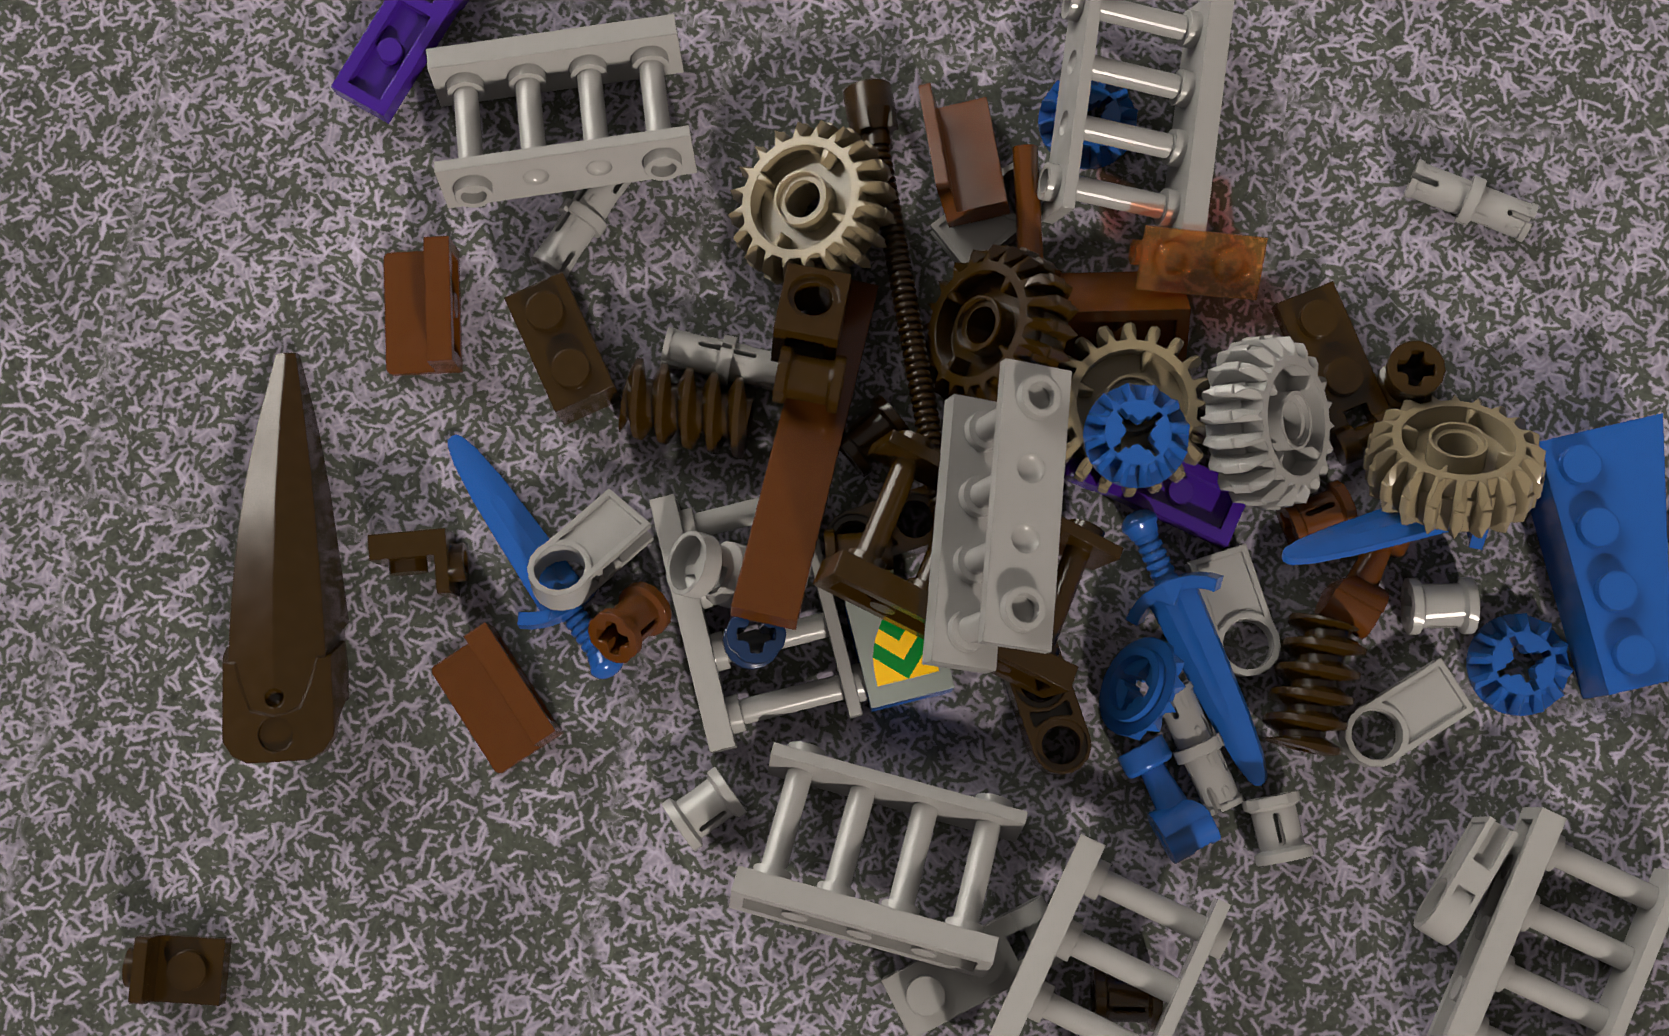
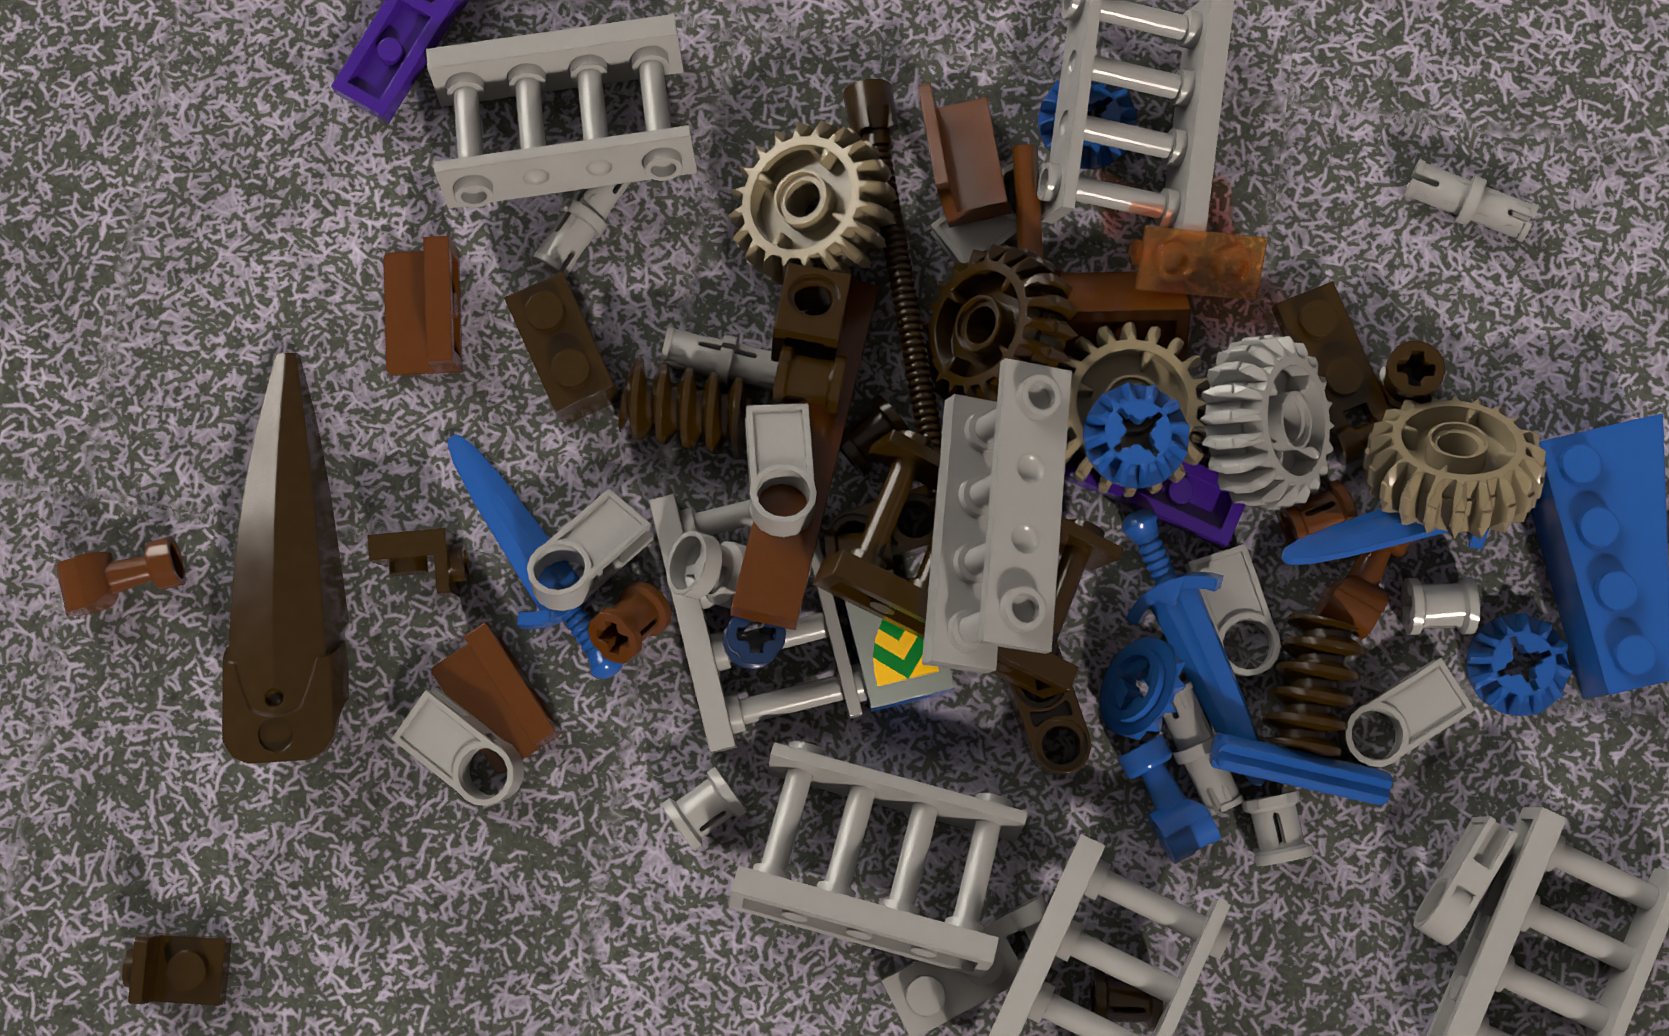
(94, 579): none -> reddish brown leg
(447, 738): none -> light grey piece
(780, 454): none -> light grey piece
(1300, 769): none -> blue axle

